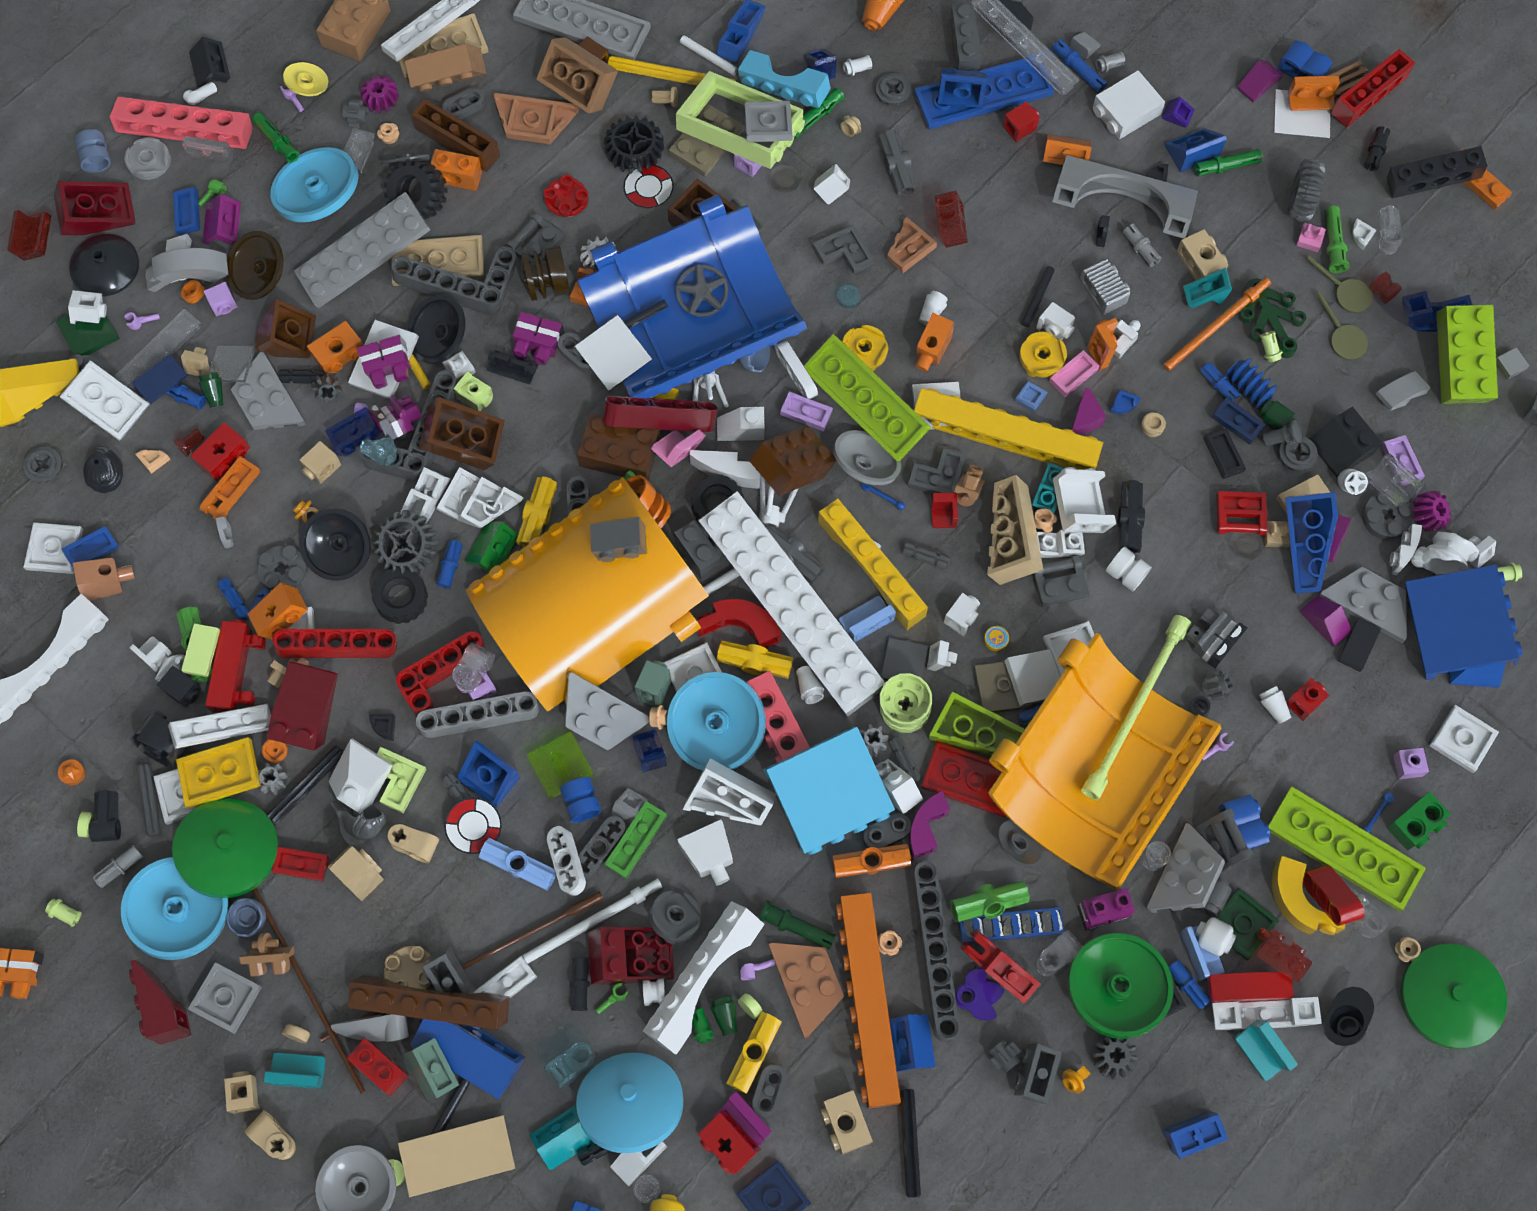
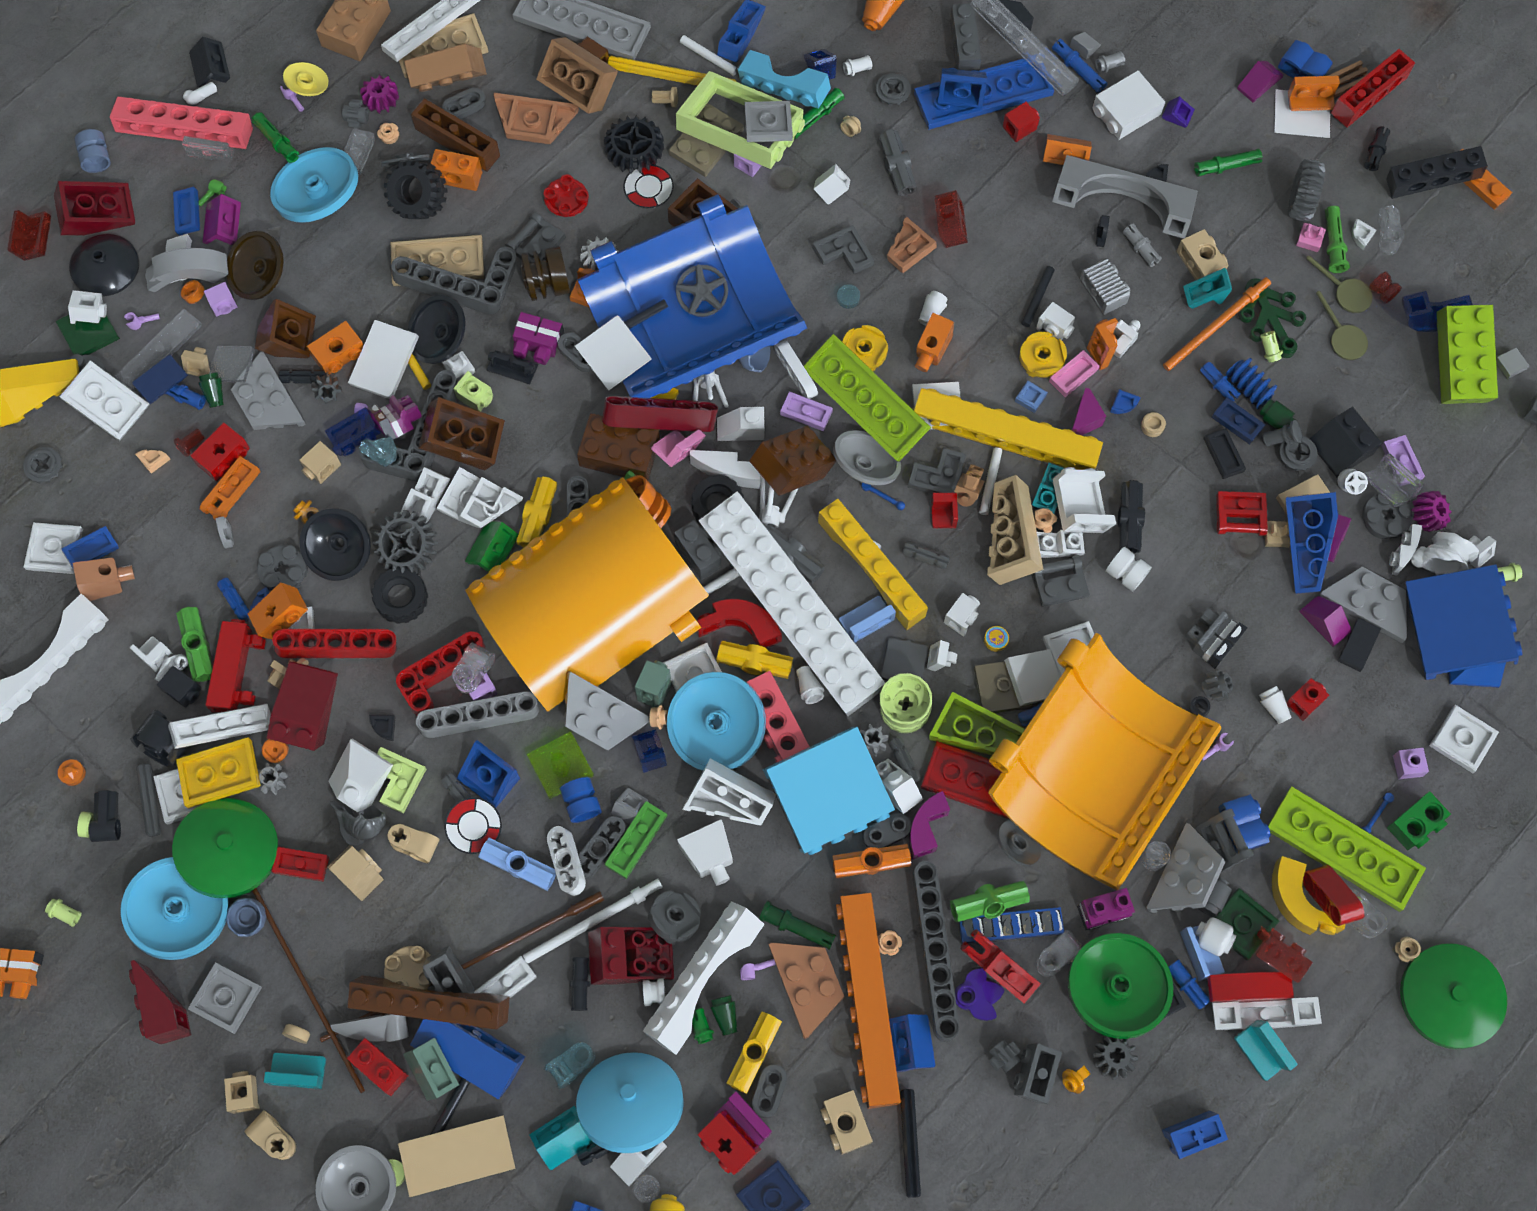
(105, 474): black hair -> none
(117, 866): light grey axle -> none
(147, 158): light grey tile -> none
(200, 650): yellowish green tile -> none
(264, 952): medium nougat hips -> none
(305, 785): black axle -> none
(362, 250): light grey plate -> none
(385, 359): magenta hips -> none
(449, 564): blue axle -> none
(611, 999): bright green hand -> none
(618, 539): dark grey brick -> none
(750, 1006): yellowish green tile -> none
(991, 479): none -> white bar
(1097, 782): yellowish green hose -> none
(1195, 147): blue slope -> none
(1349, 1016): black piece -> none
(1402, 390): light grey slope -> none

